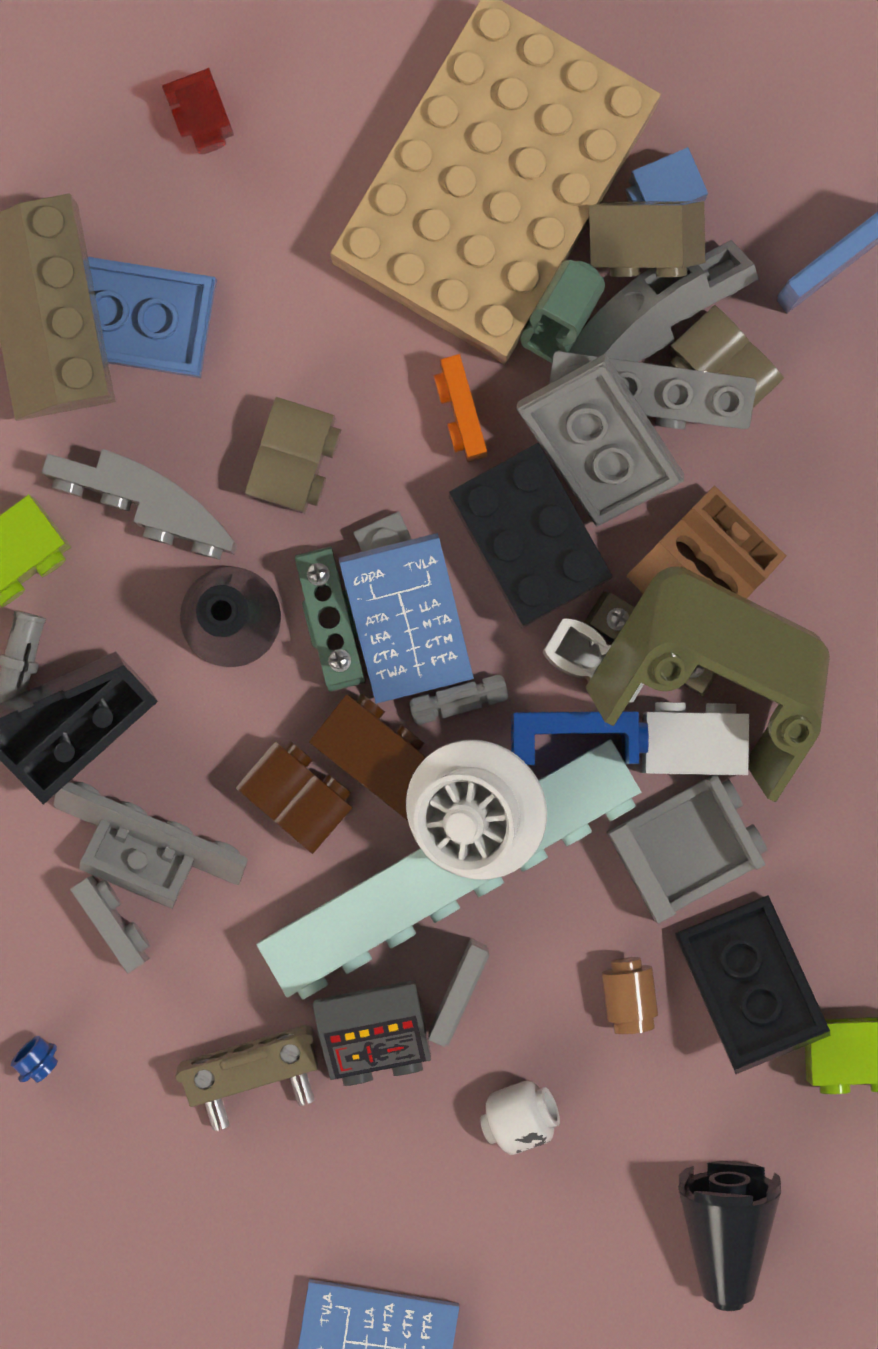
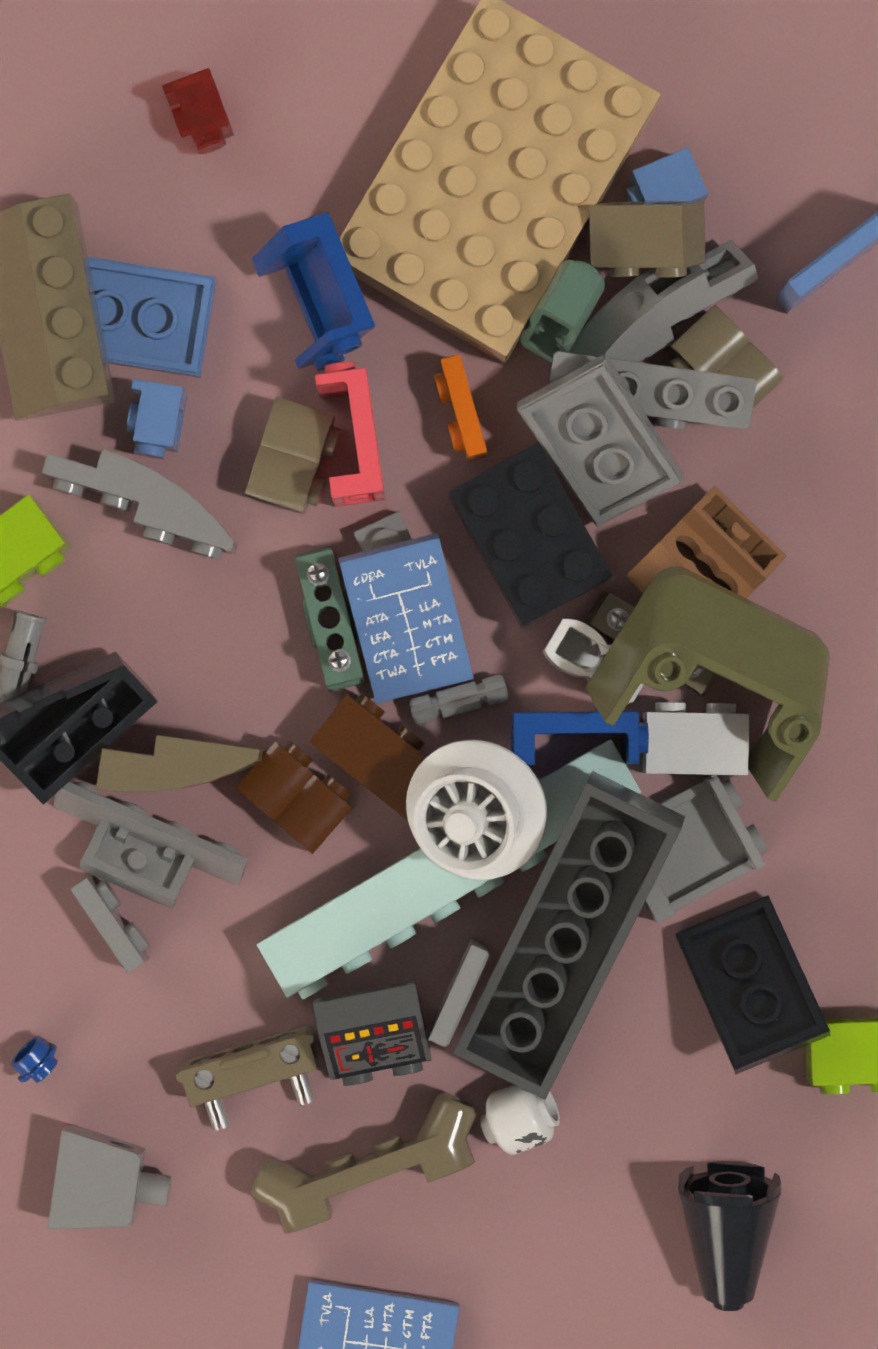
(101, 1182): none -> light grey torso
(156, 417): none -> medium blue brick
(174, 765): none -> dark tan slope
(246, 632): black cone -> none
(303, 1197): none -> dark tan plate
(323, 287): none -> blue panel
(367, 485): none -> coral panel
(569, 934): none -> dark grey brick
(630, 996): medium nougat brick -> none

